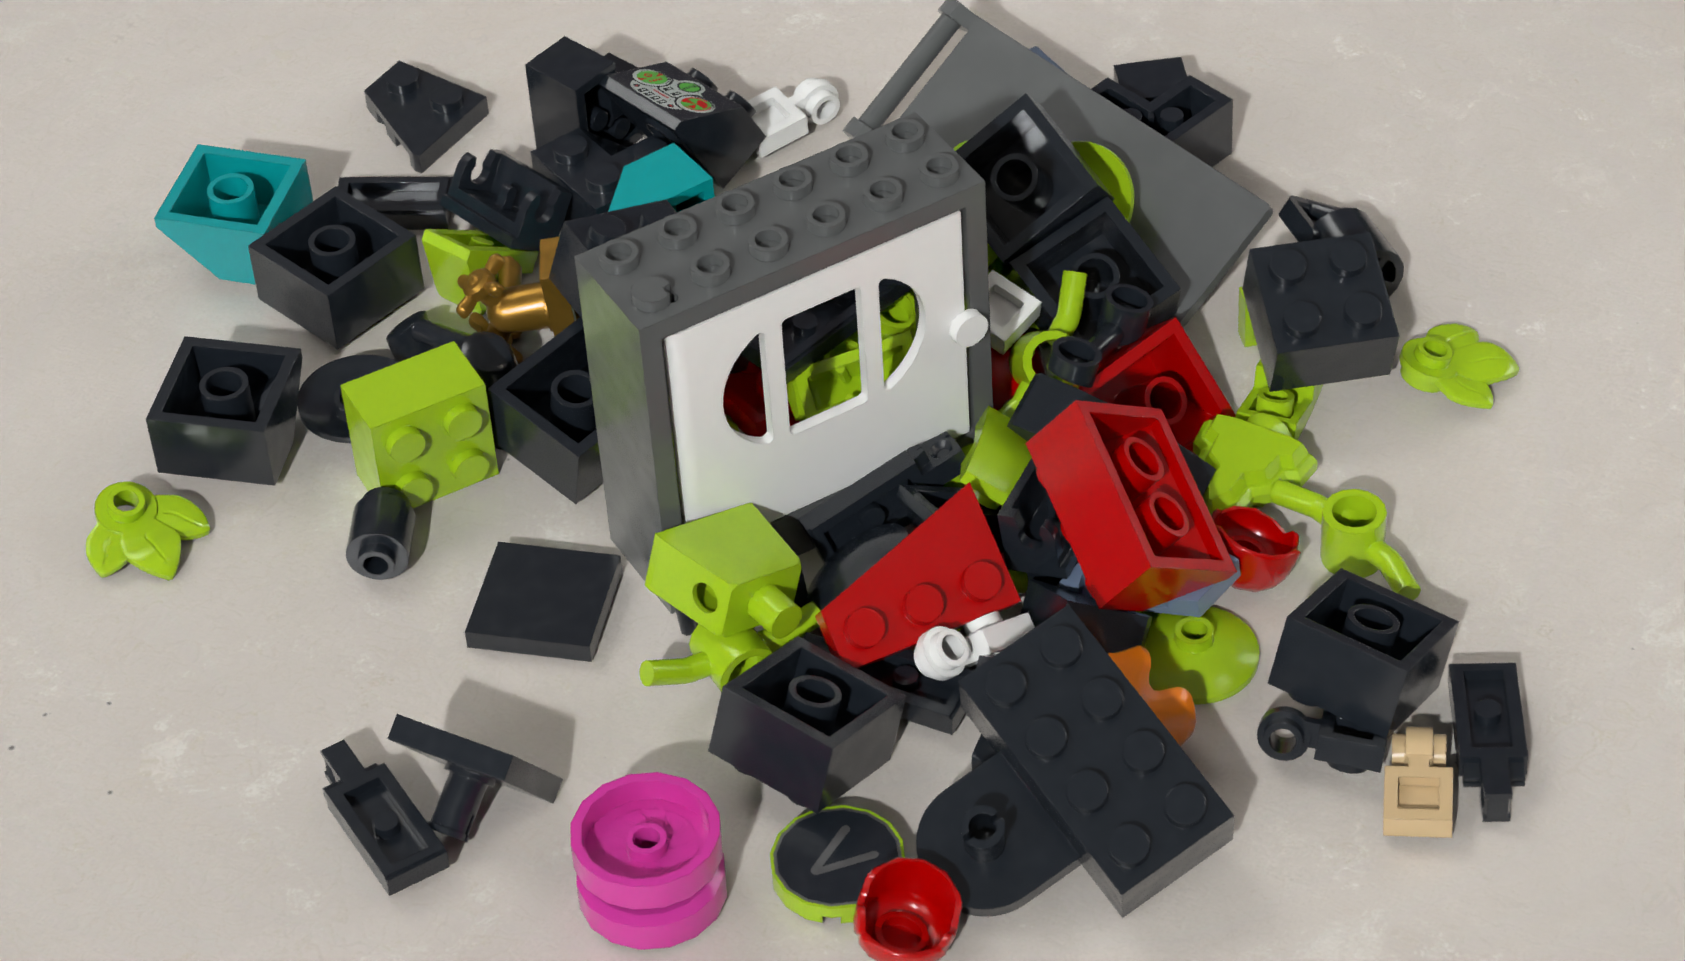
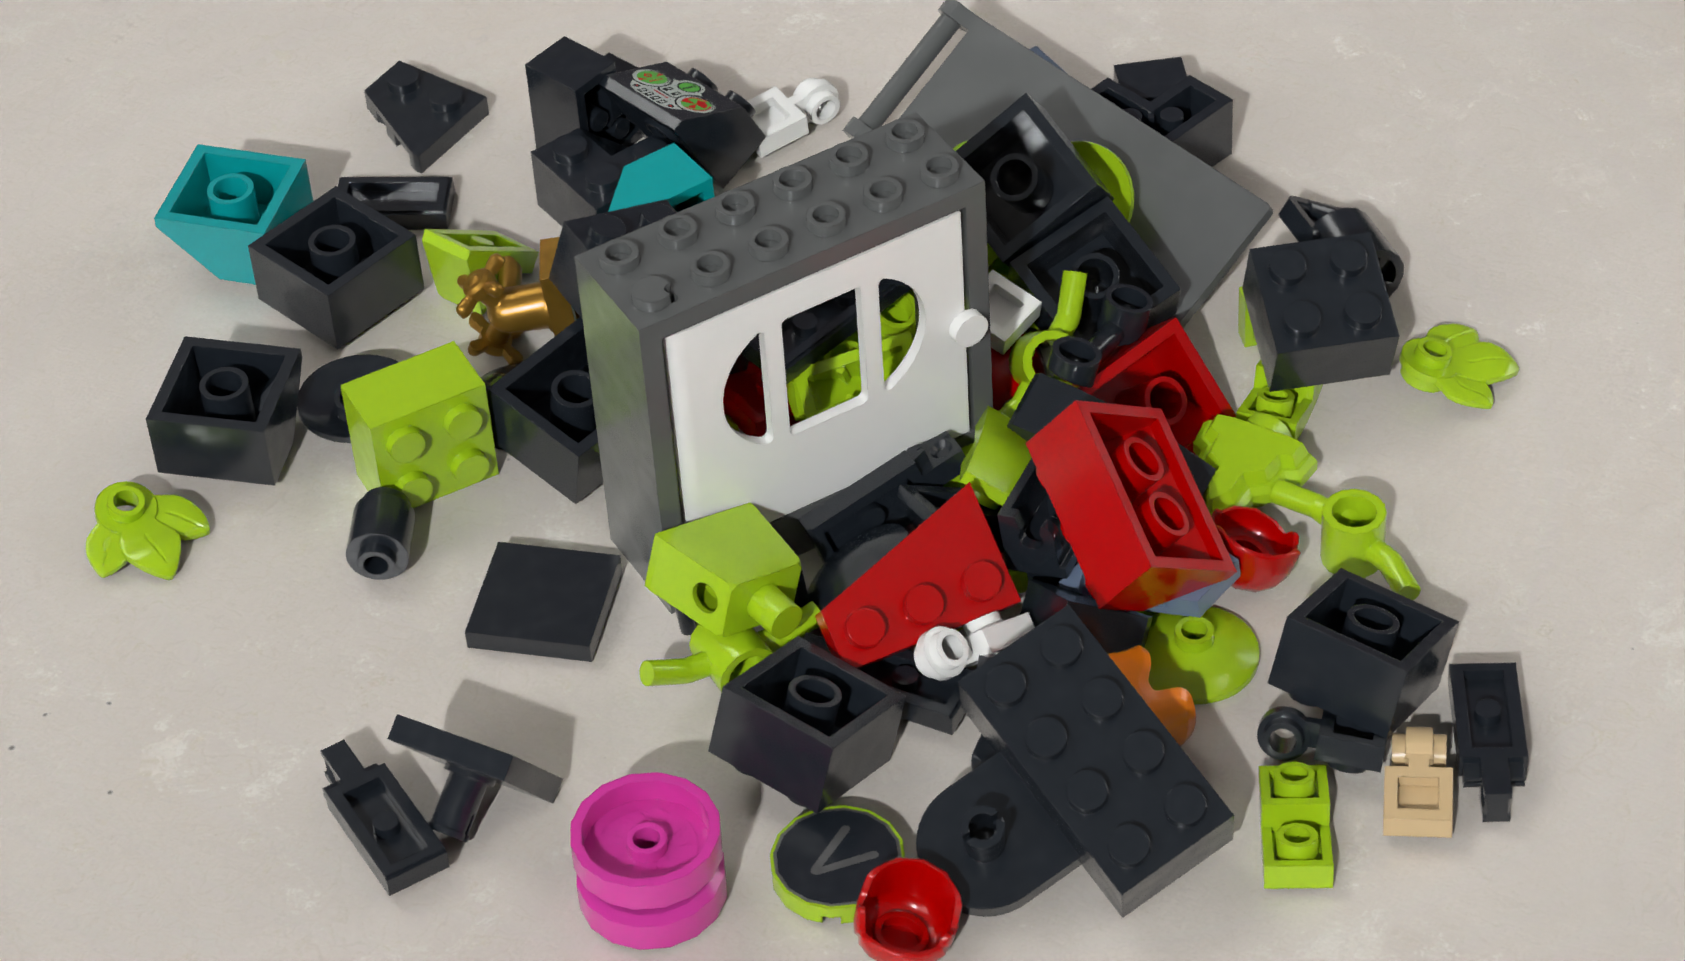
(485, 350): black bar -> none
(507, 200): black hinge -> none
(1295, 826): none -> lime slope

